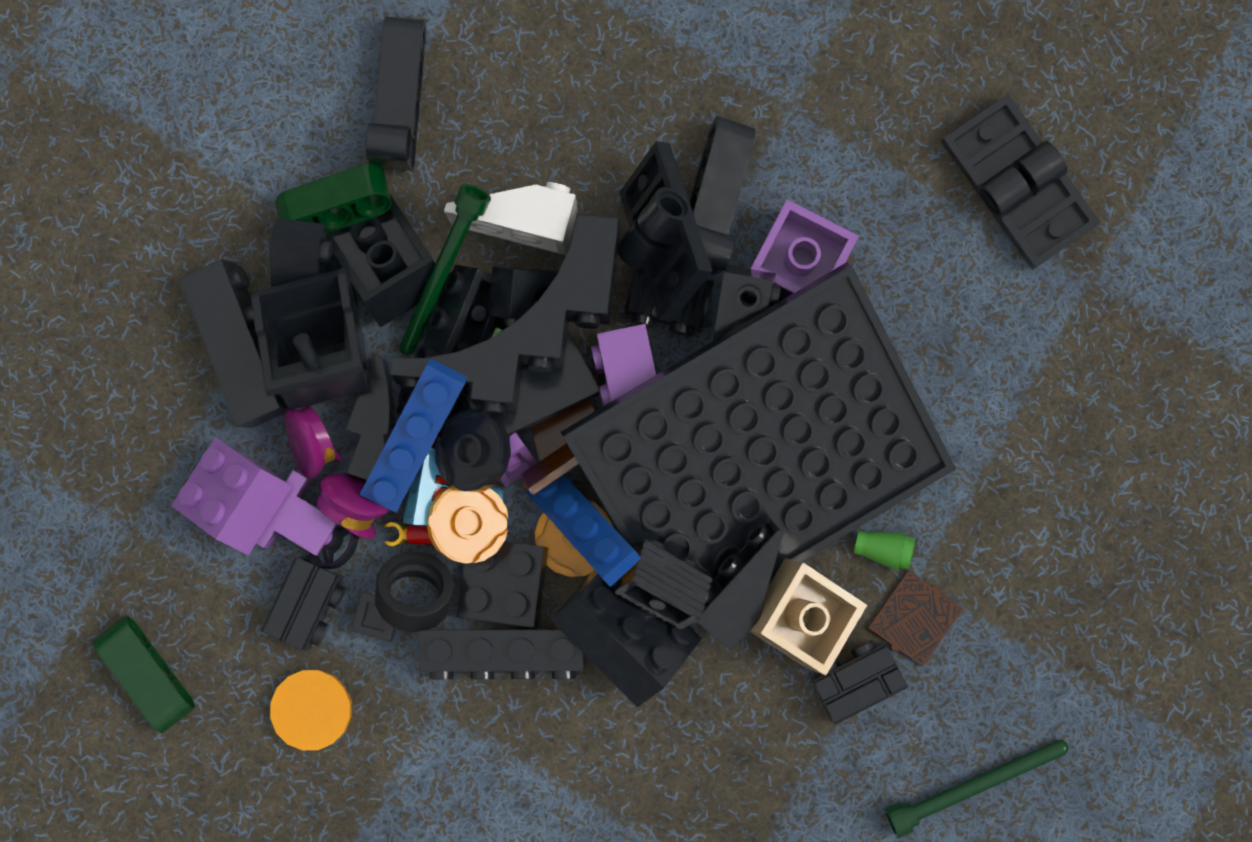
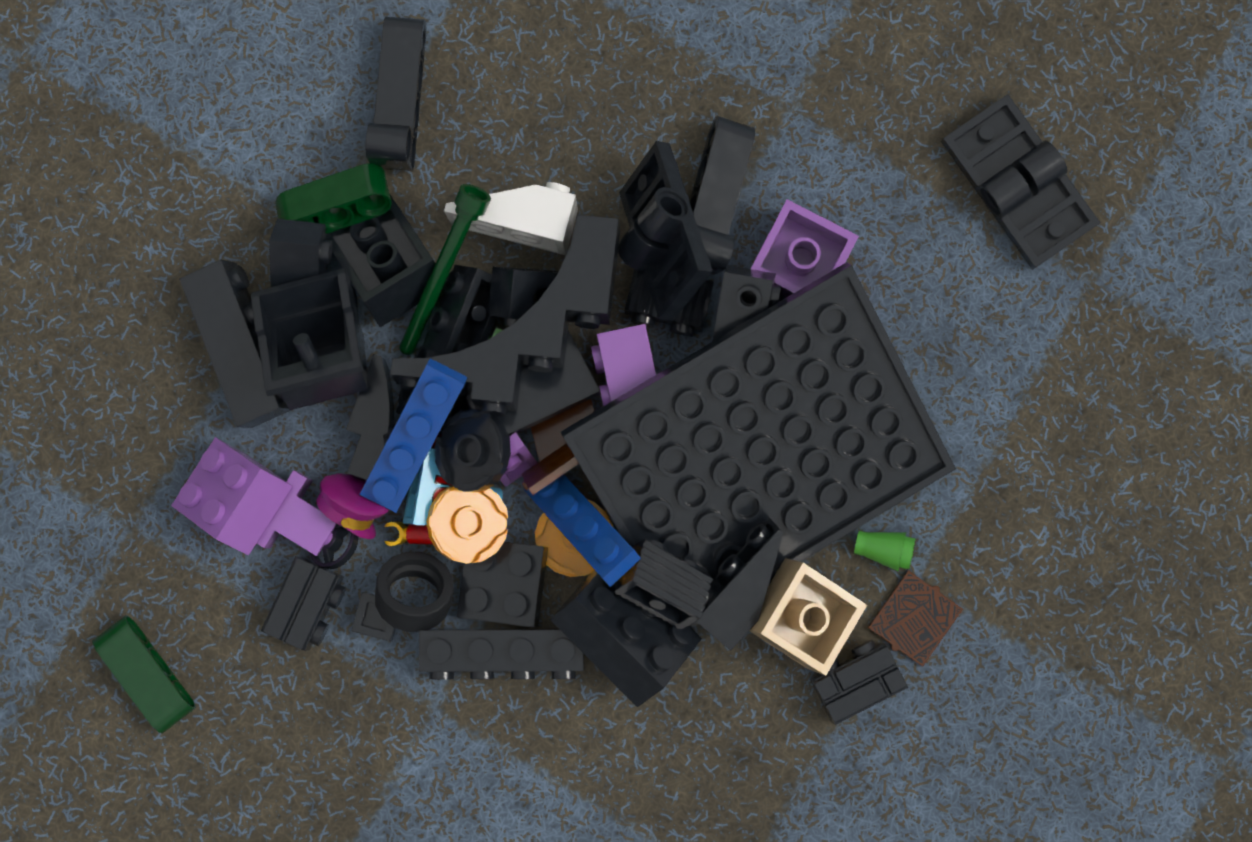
(309, 441): magenta piece -> none
(310, 710): light orange tile -> none
(906, 816): dark green piece -> none

